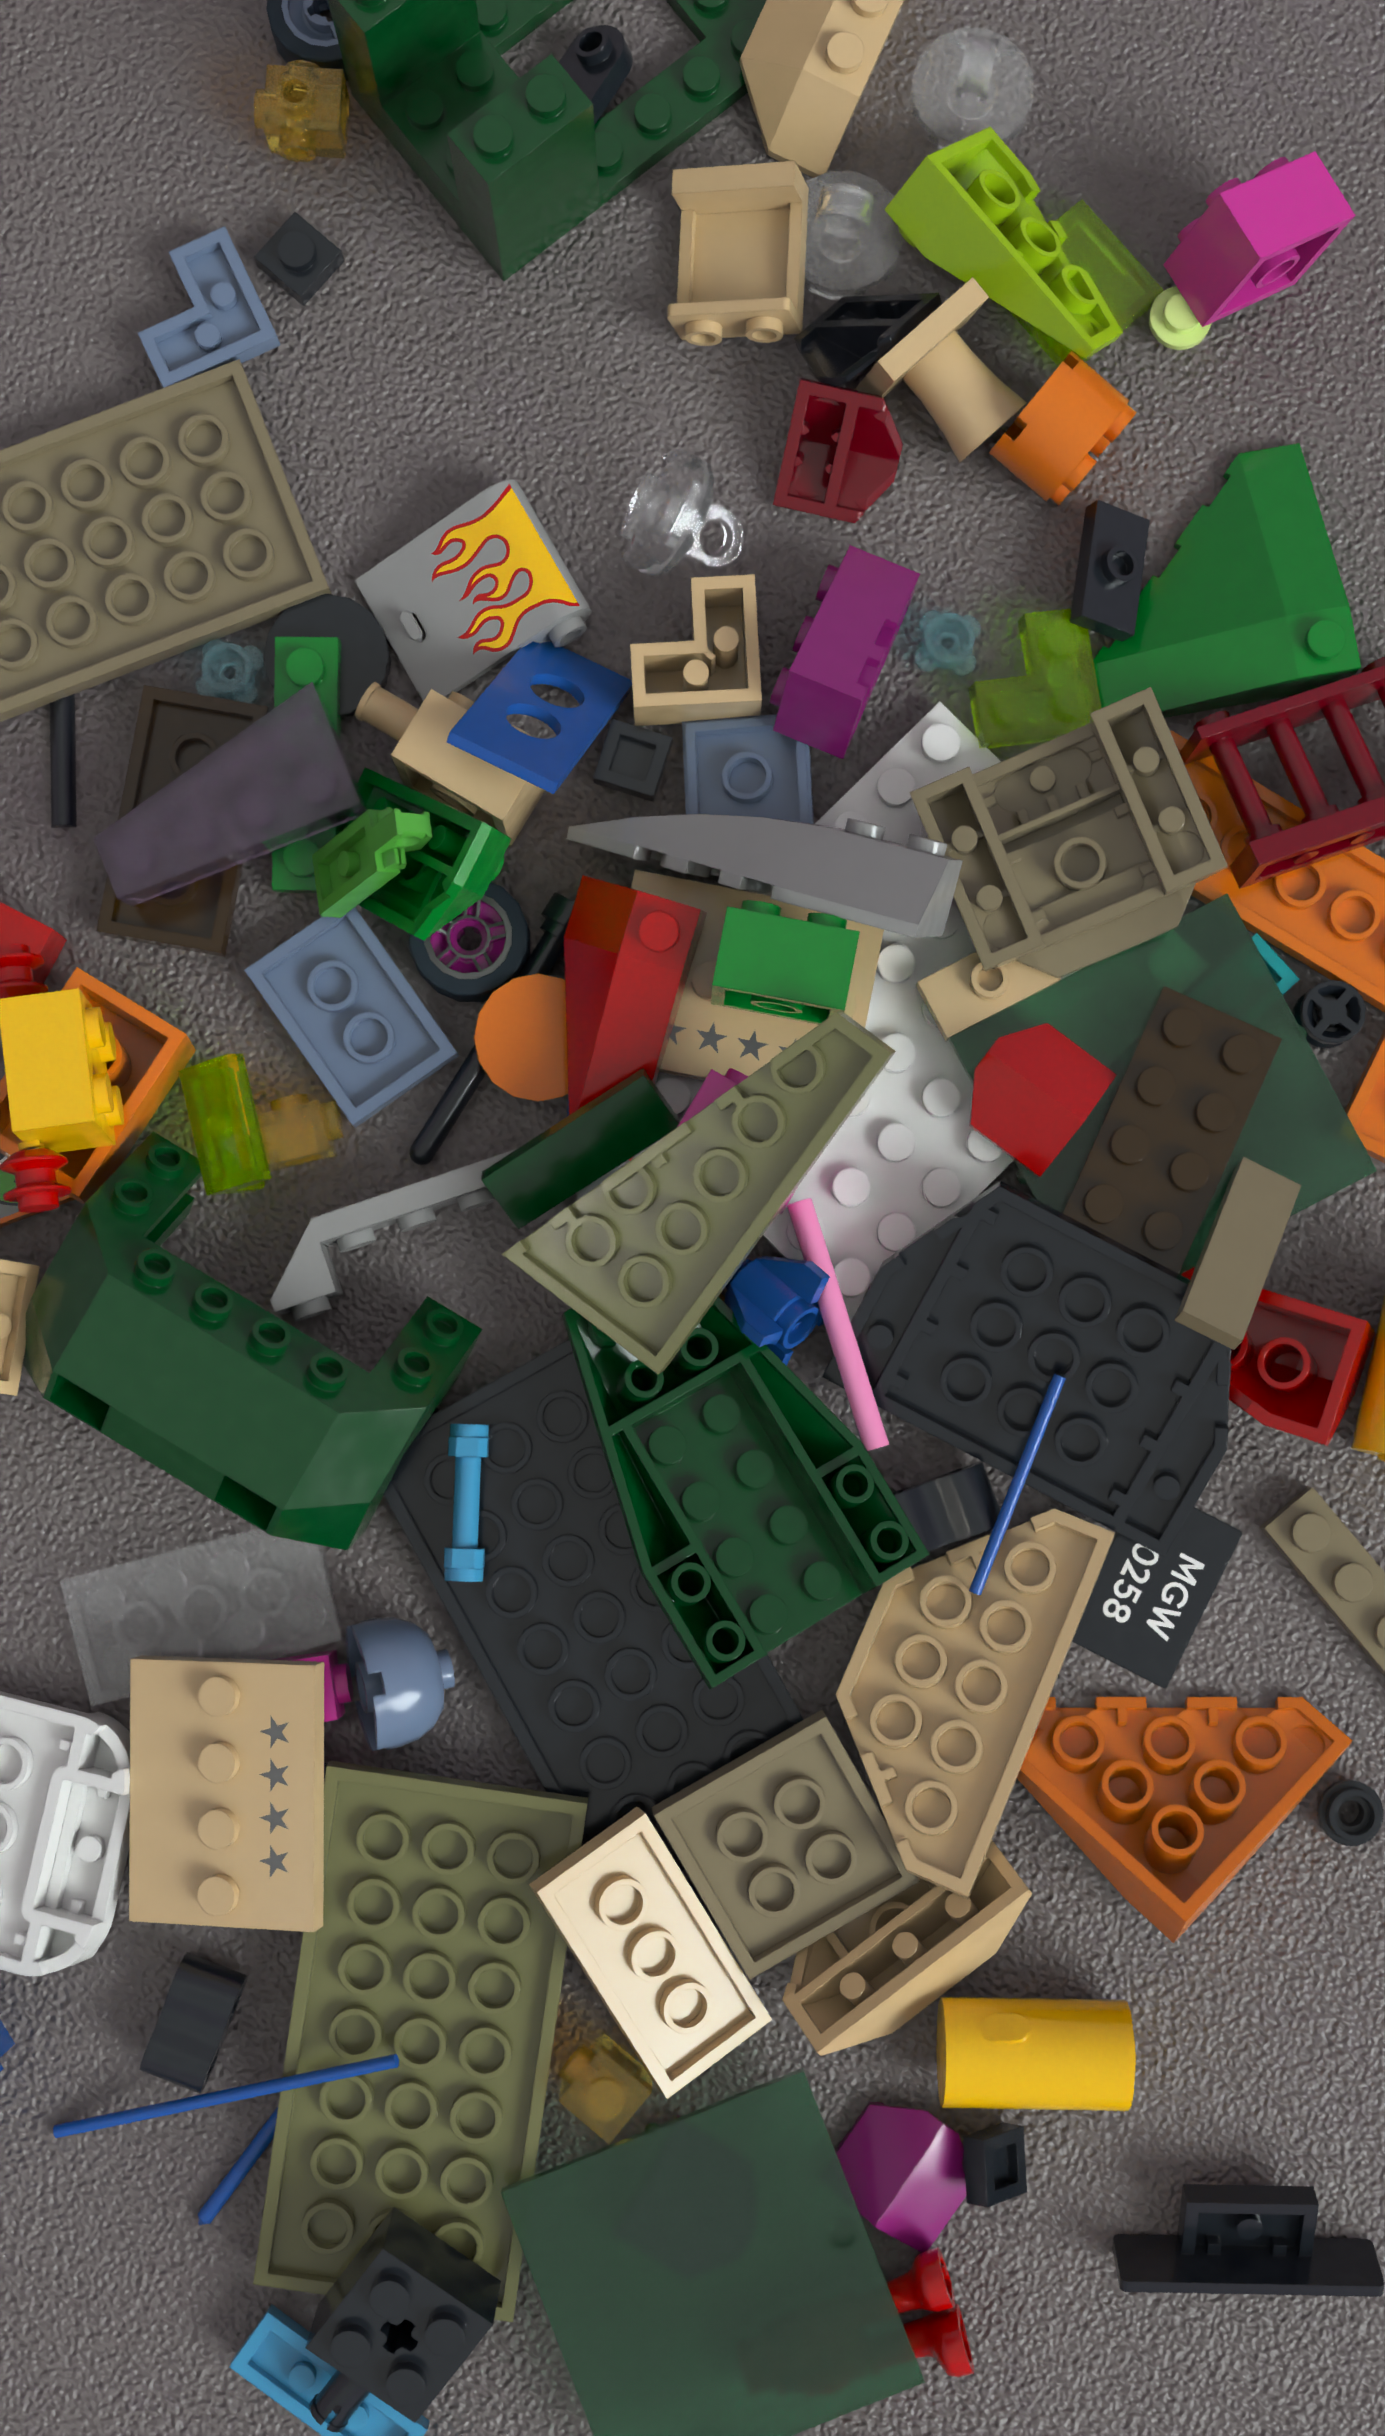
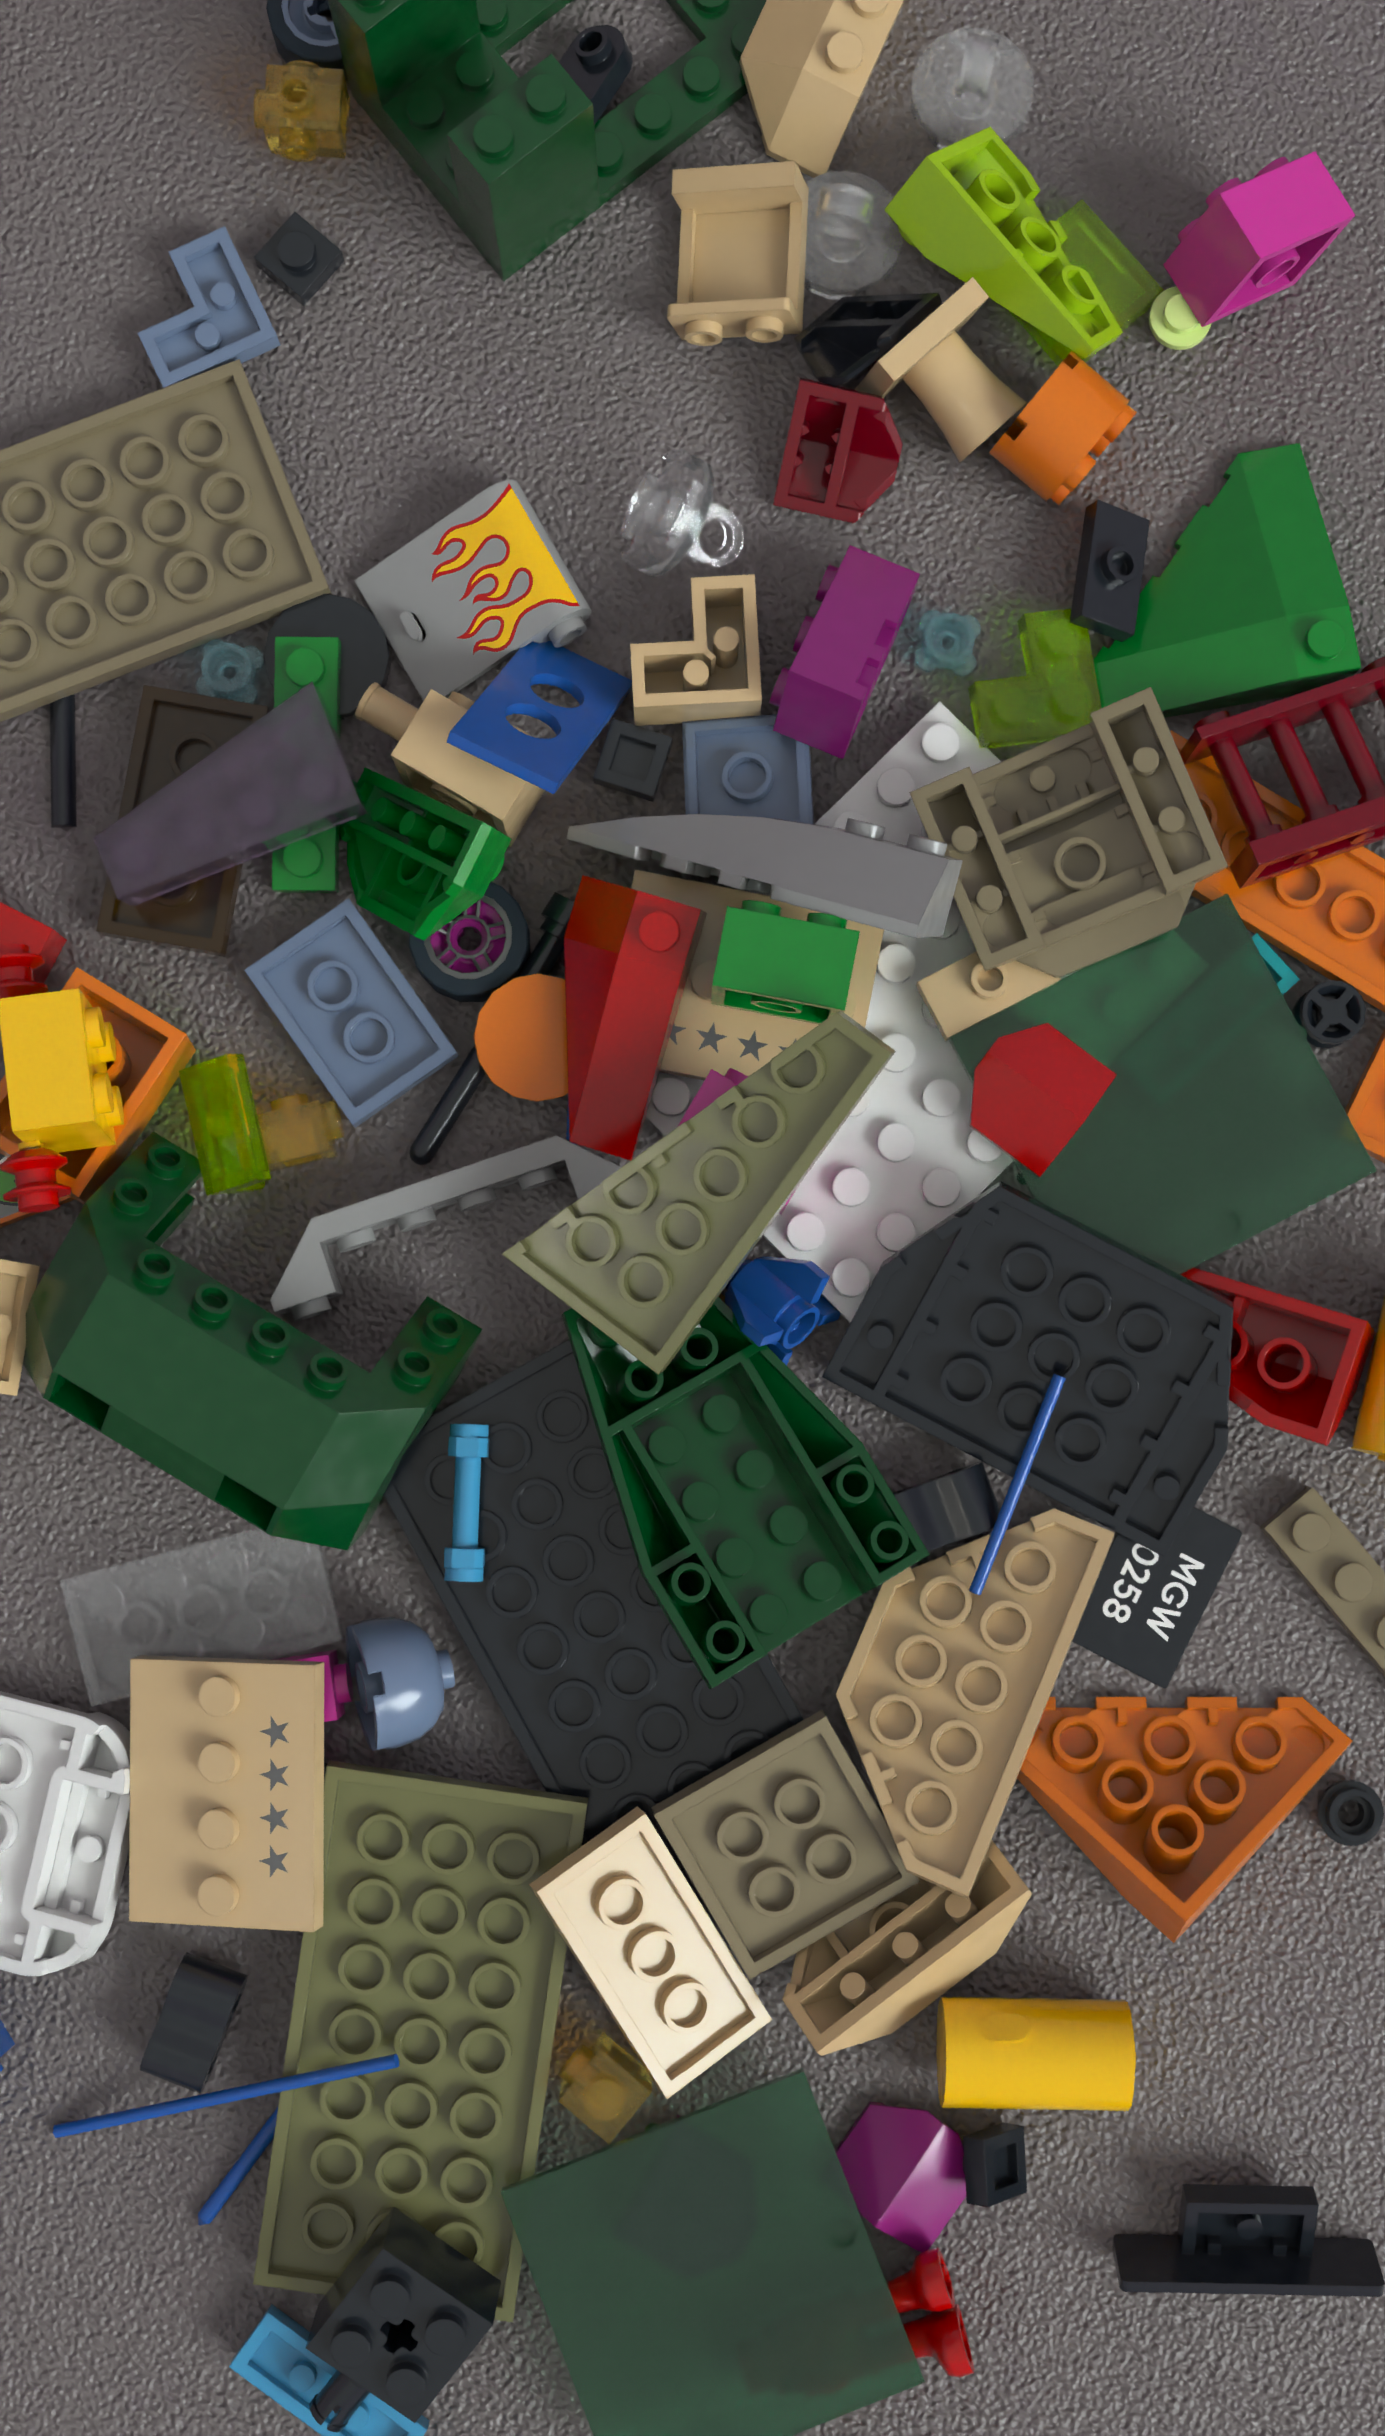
(366, 857): bright green hinge -> none
(580, 1148): dark green tile -> none
(839, 1328): bright pink bar -> none
(1171, 1127): dark brown plate -> none
(1238, 1253): dark tan tile -> none

